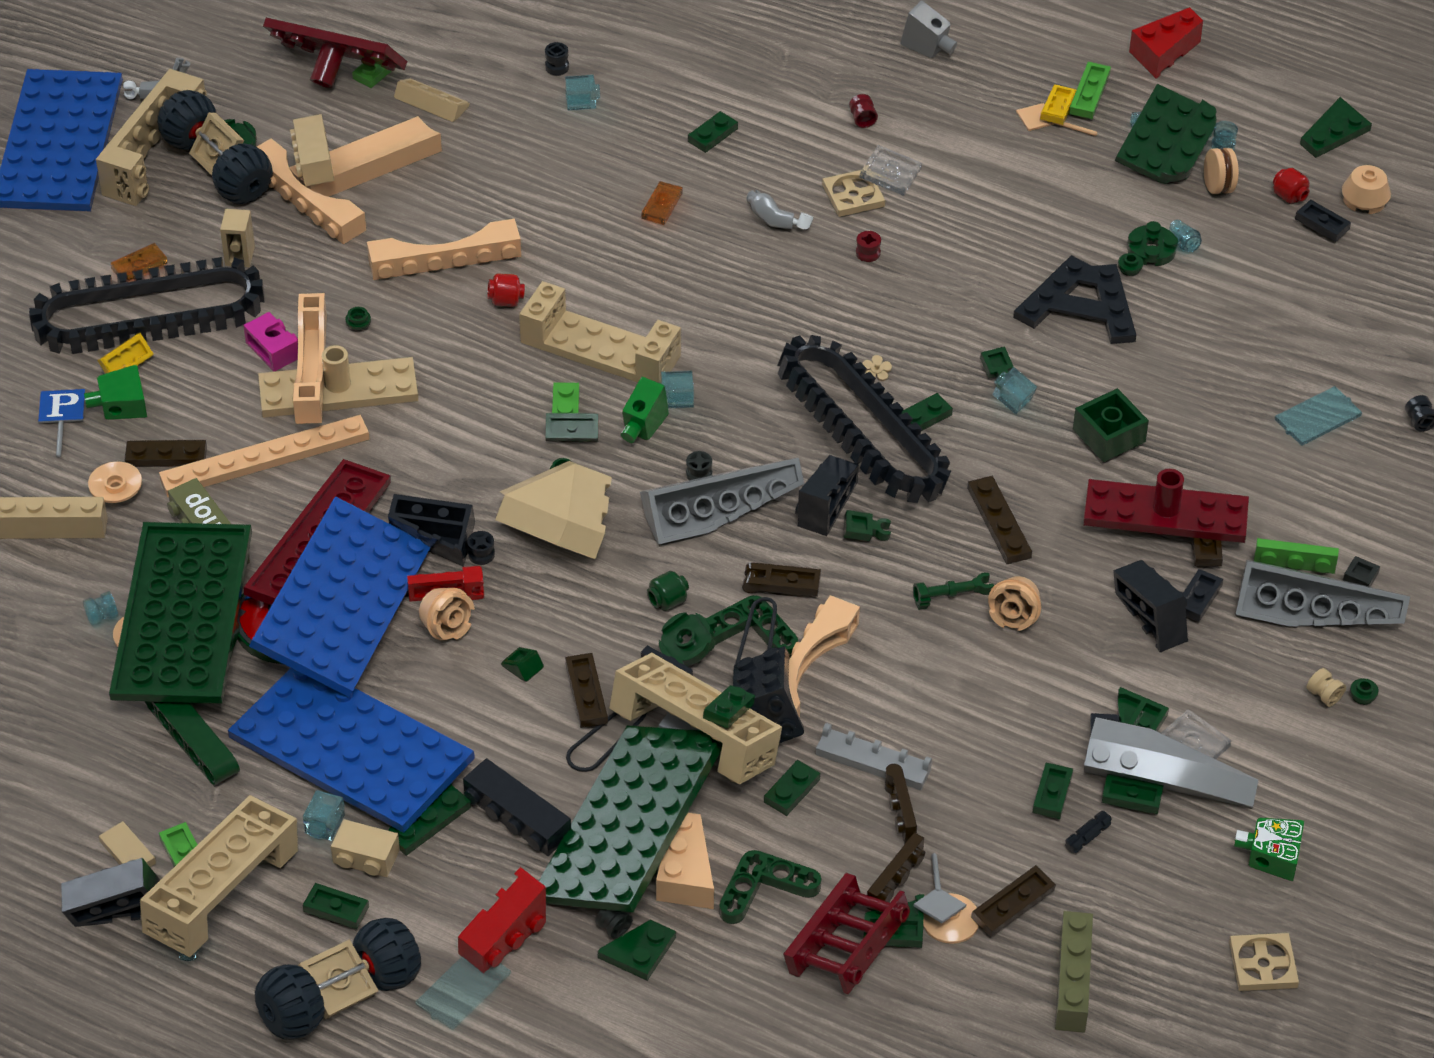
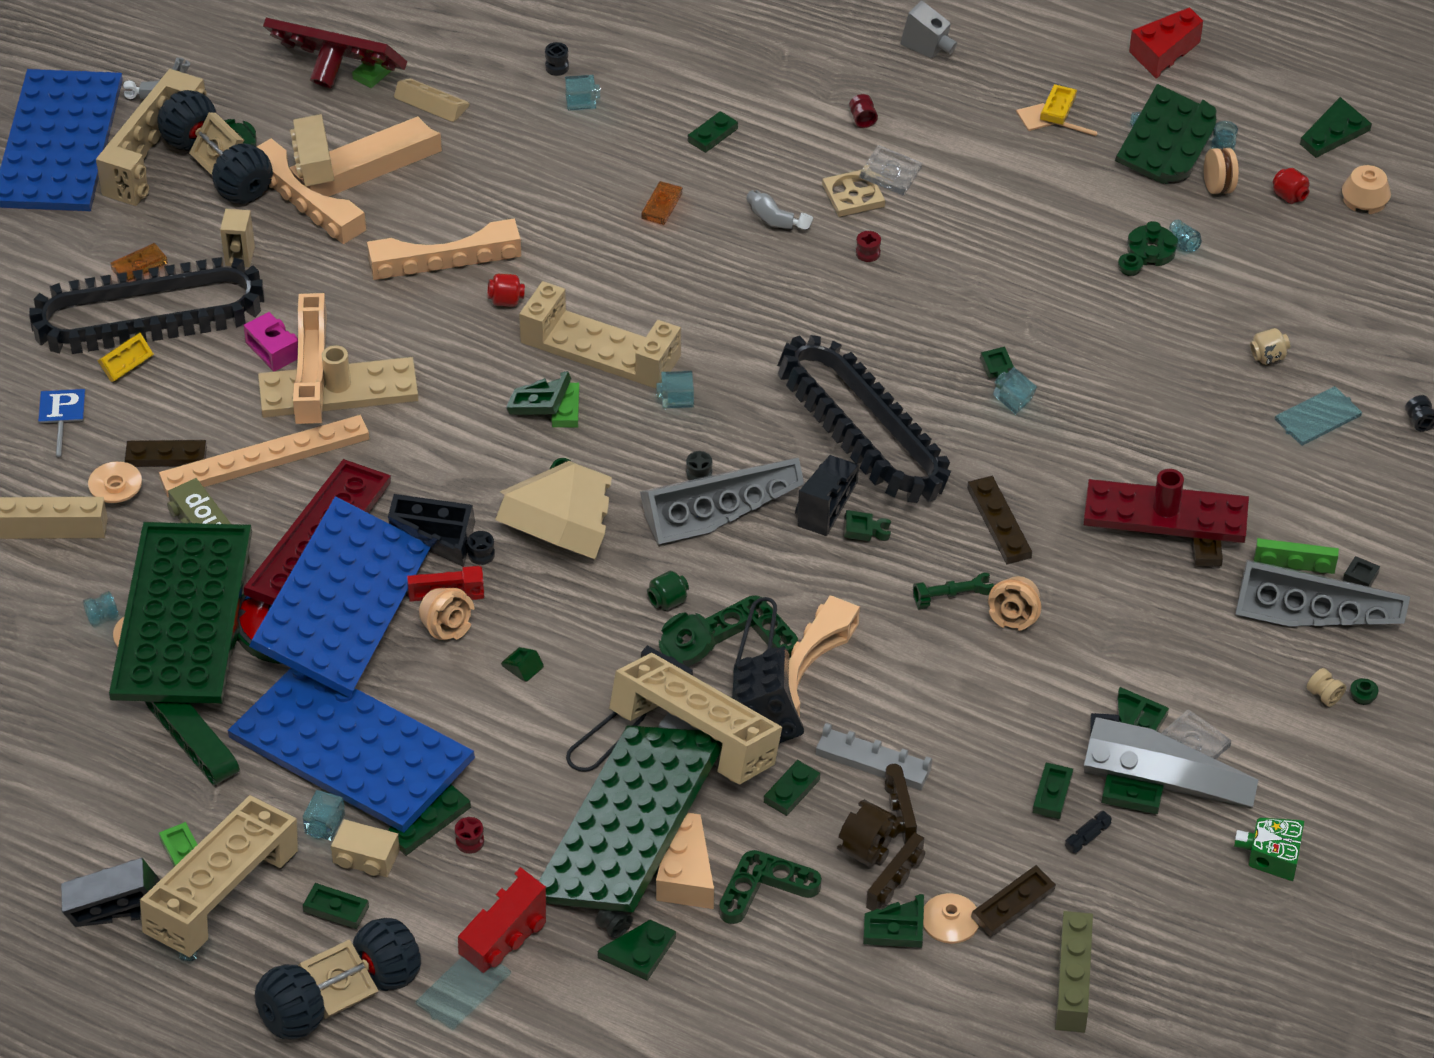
(119, 394): green torso -> none
(125, 845): tan tile -> none
(358, 318): dark green plate -> none
(472, 827): none -> dark red wheel
(516, 807): black brick -> none
(539, 396): none -> dark green wing
(572, 427): plate -> none
(586, 690): dark brown plate -> none
(644, 410): green torso -> none
(729, 706): dark green plate -> none
(781, 579): dark brown plate -> none
(832, 914): dark red fence -> none
(868, 834): none -> dark brown brick
(878, 368): tan plant -> none
(929, 411): dark green plate -> none
(938, 902): light grey piece -> none
(1055, 291): black plate -> none
(1090, 90): bright green plate -> none
(1110, 425): dark green brick -> none
(1154, 601): black wedge -> none
(1201, 593): black plate -> none
(1260, 942): tan piece -> none
(1269, 346): none -> tan head
(1323, 220): black plate -> none

